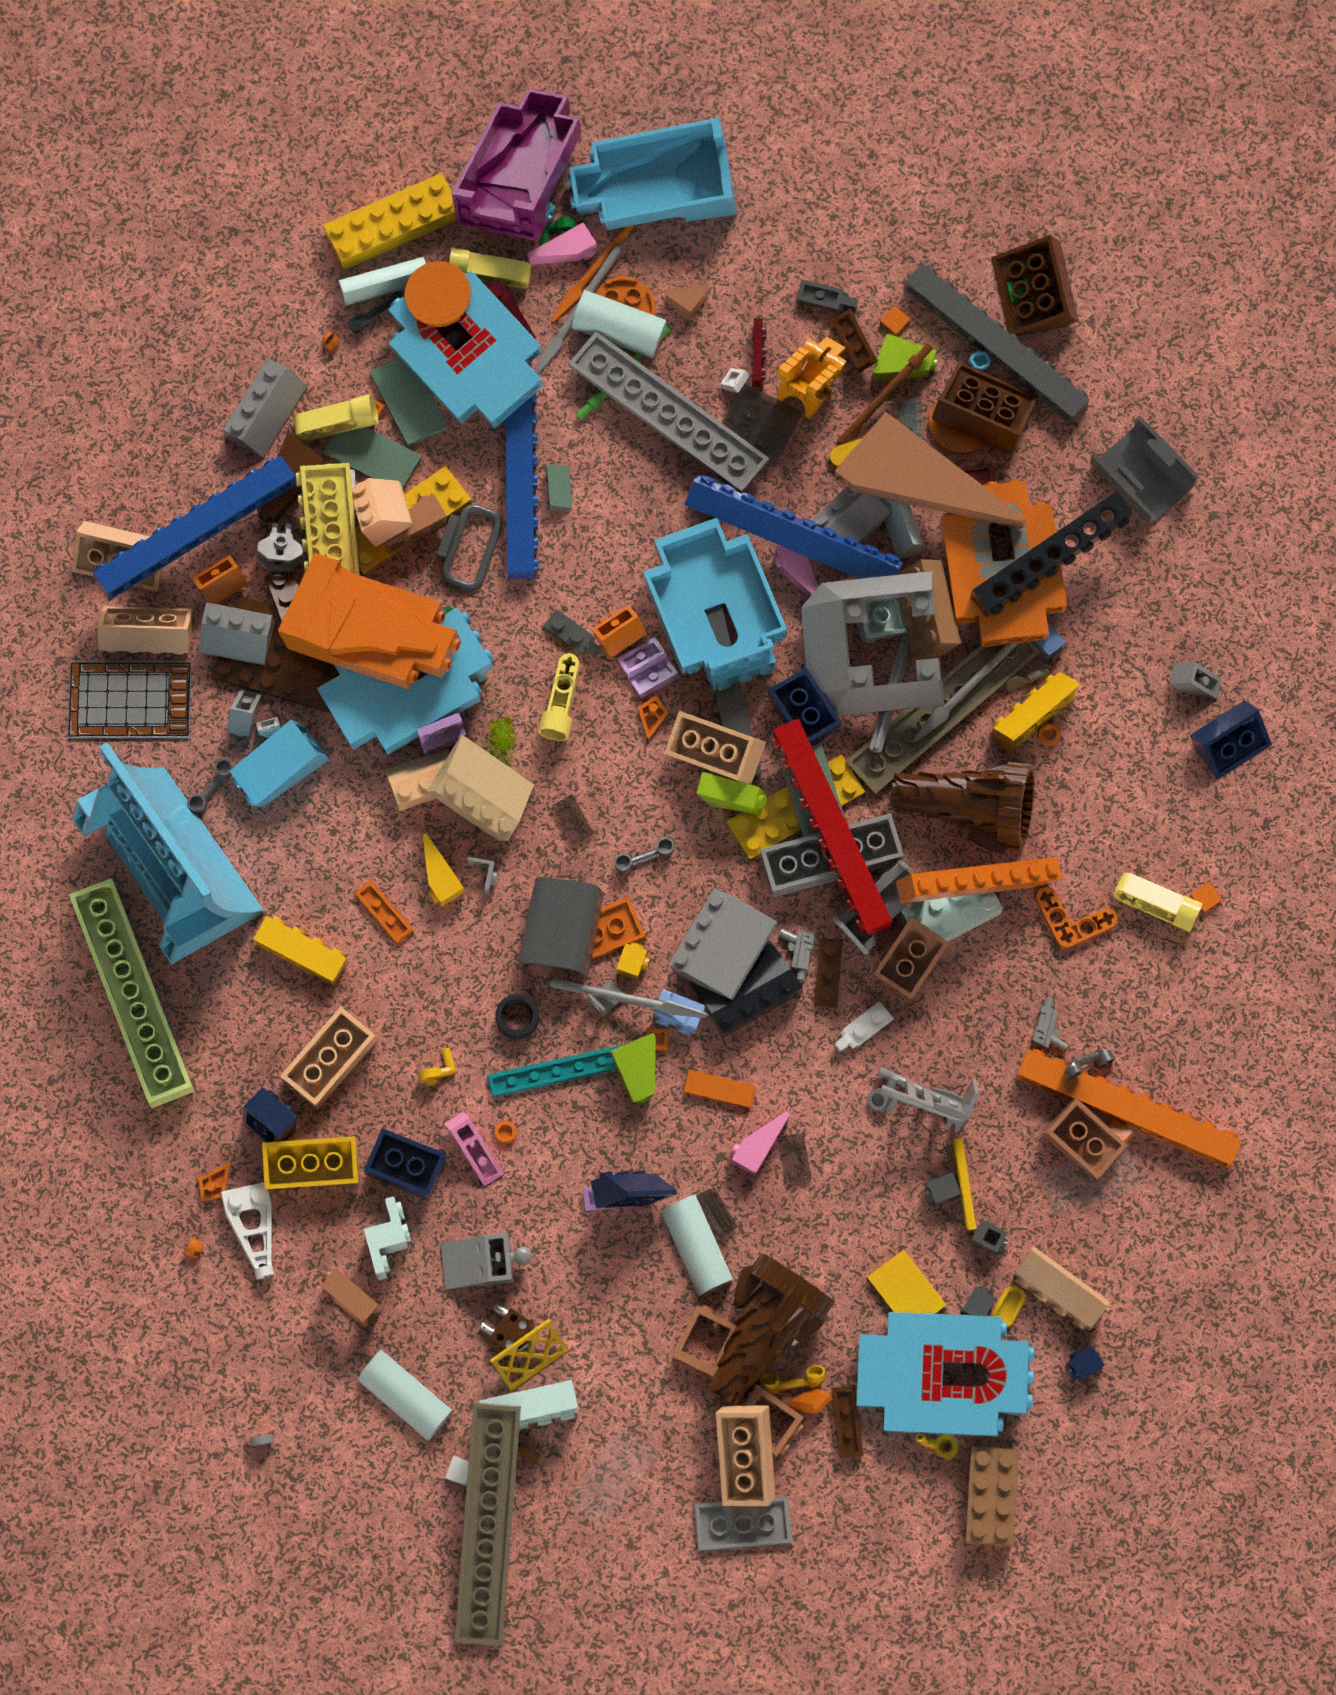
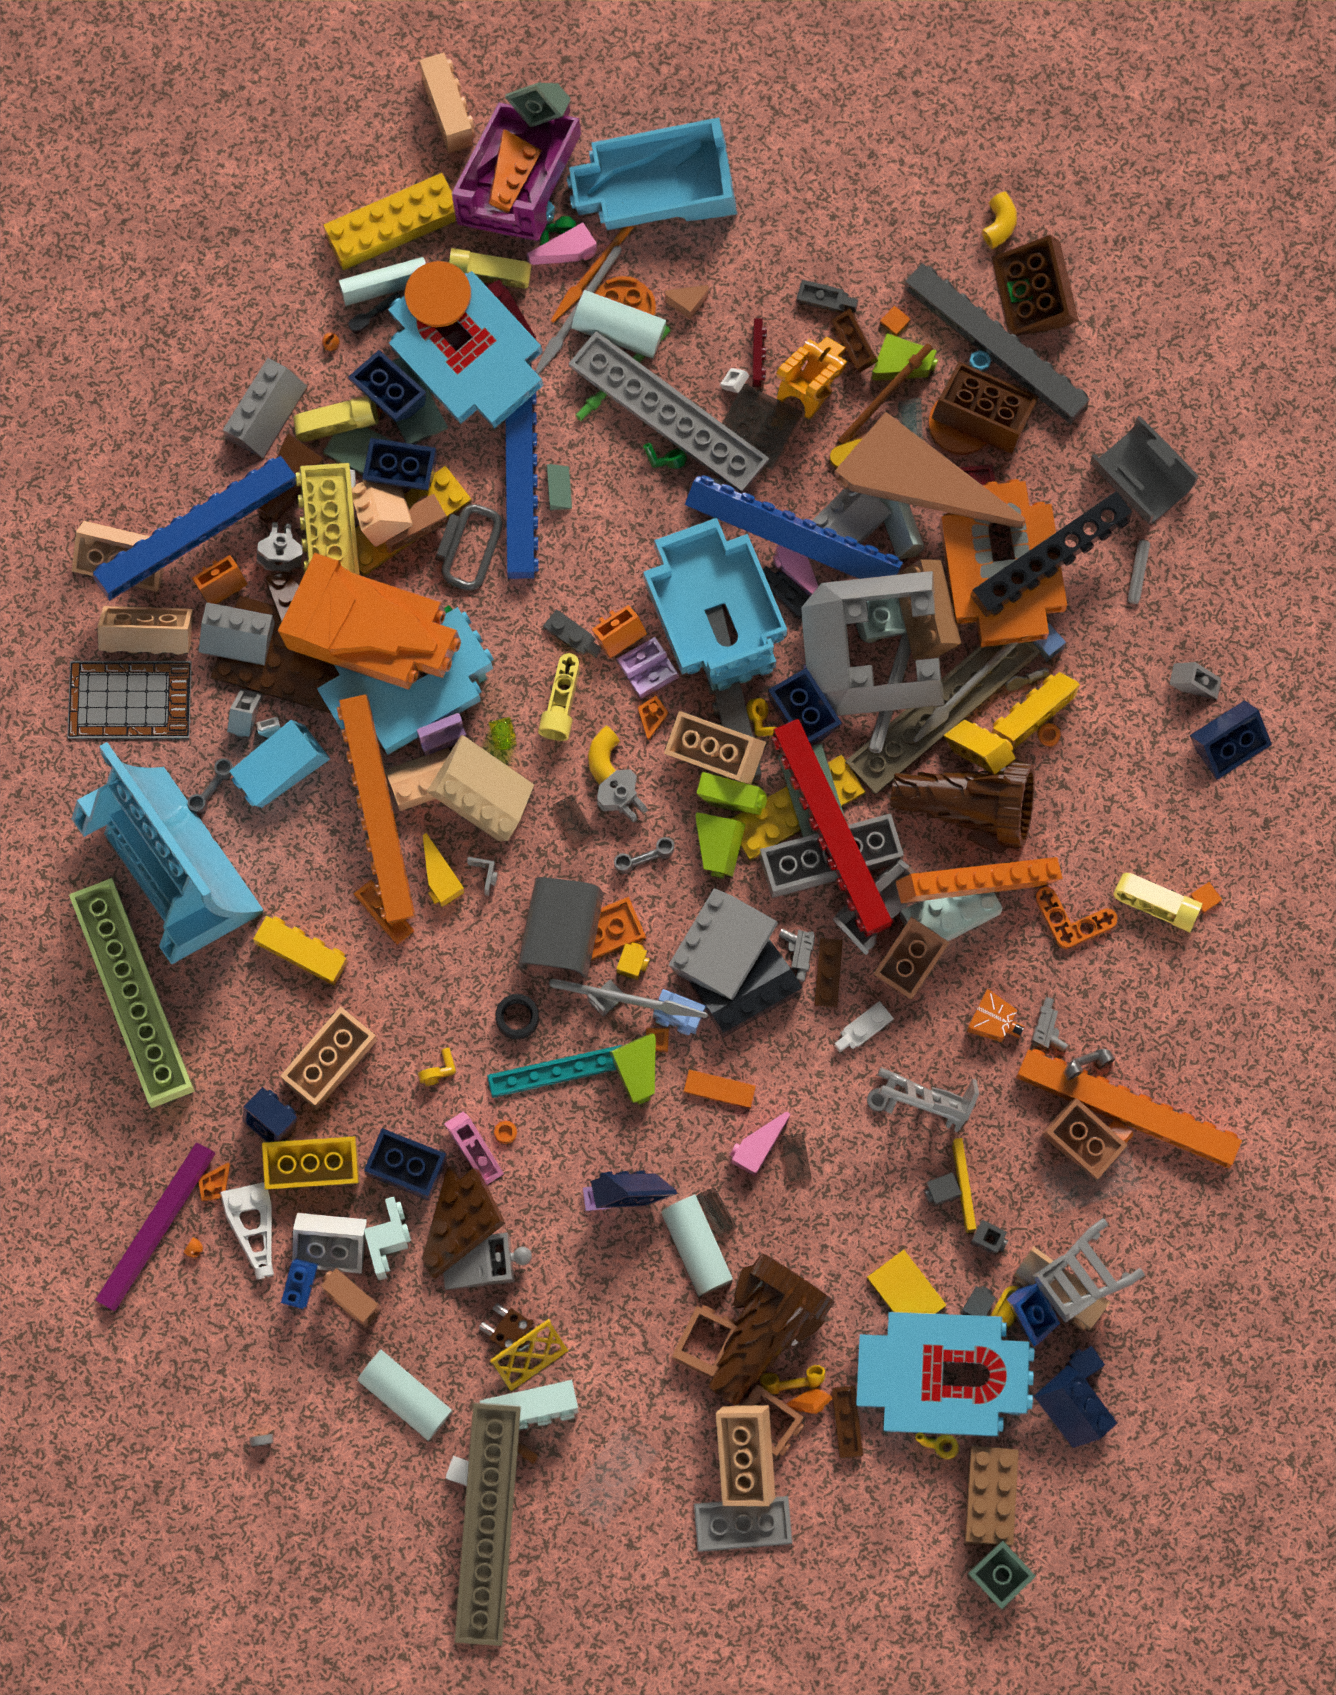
(155, 1226): none -> magenta tile
(298, 1283): none -> blue hips
(330, 1241): none -> white slope
(377, 809): none -> orange brick
(389, 387): none -> dark blue slope
(400, 464): none -> dark blue slope
(447, 103): none -> light nougat brick
(461, 1220): none -> reddish brown wing
(512, 168): none -> orange wing
(539, 102): none -> sand green slope
(600, 753): none -> yellow cylinder
(622, 796): none -> light grey hinge
(673, 459): none -> green plate
(719, 843): none -> lime slope
(757, 711): none -> yellow plate
(786, 591): none -> black hinge
(980, 746): none -> yellow brick
(994, 1018): none -> orange torso
(1002, 1574): none -> sand green slope
(1005, 220): none -> yellow cylinder
(1033, 1313): none -> blue slope
(1055, 1271): none -> light grey hand
(1075, 1408): none -> dark blue slope
(1138, 572): none -> light grey axle

